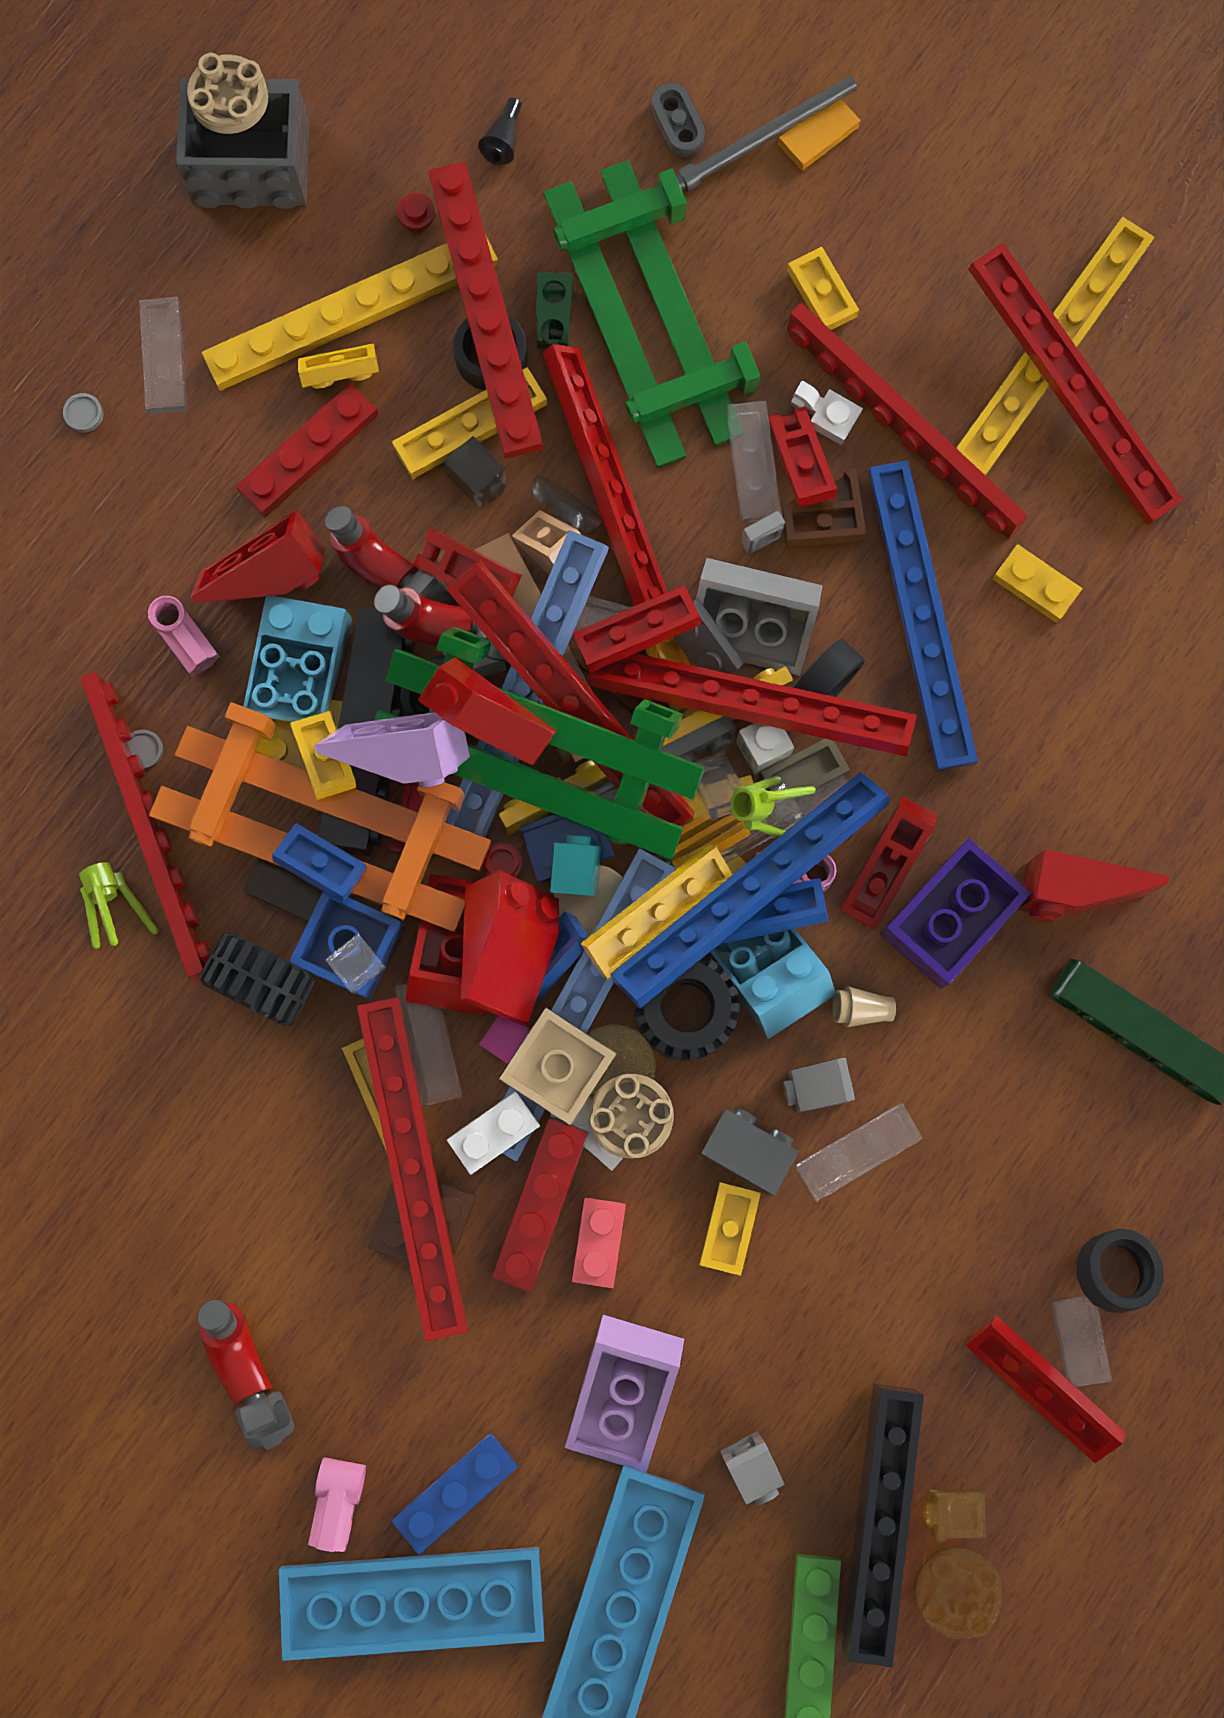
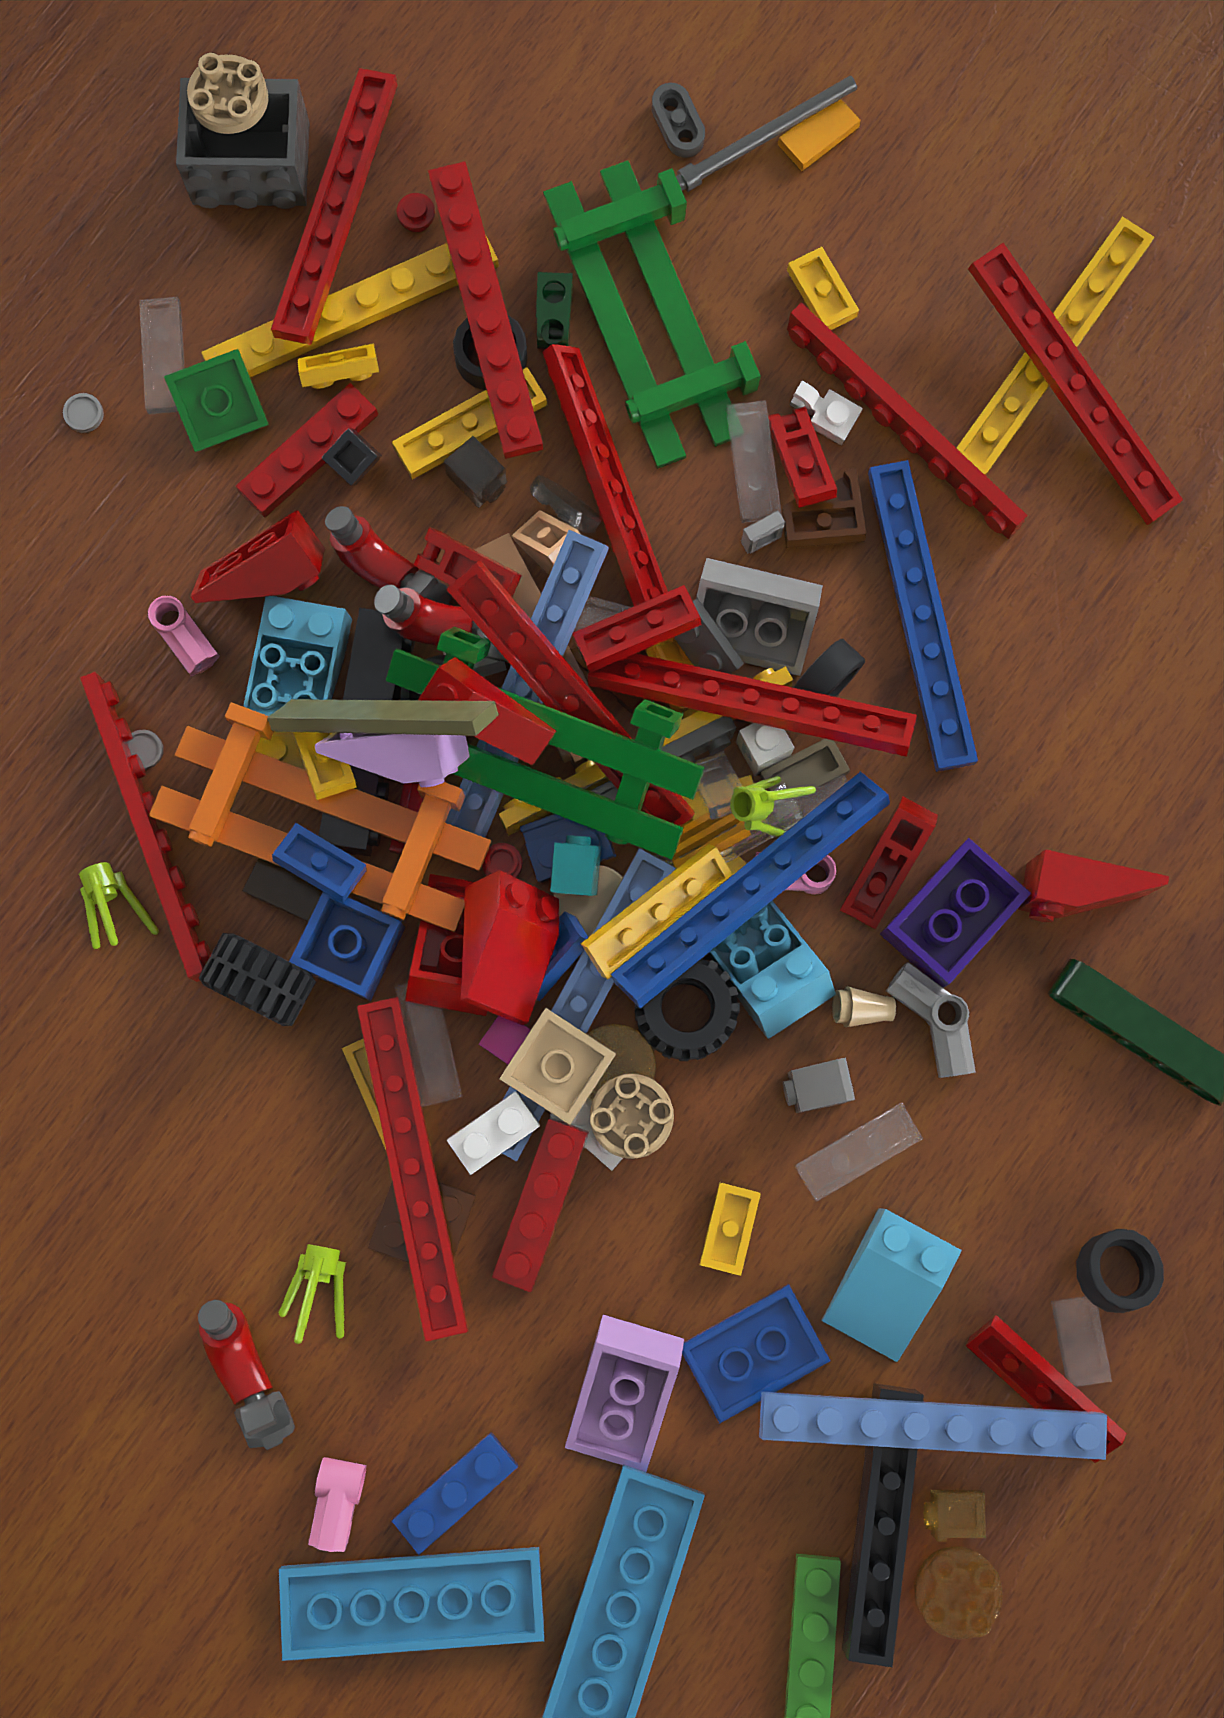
(216, 400): none -> green plate
(317, 1266): none -> lime plant
(334, 207): none -> red plate
(352, 456): none -> black brick
(355, 963): clear tile -> none
(384, 717): none -> olive tile
(499, 141): black cone -> none
(598, 1242): coral plate -> none
(749, 1151): dark grey brick -> none
(753, 1469): light grey slope -> none
(754, 1353): none -> blue tile
(795, 907): blue plate -> none
(891, 1284): none -> medium azure slope
(924, 997): none -> light grey piece
(932, 1426): none -> medium blue plate
(1037, 583): yellow plate -> none

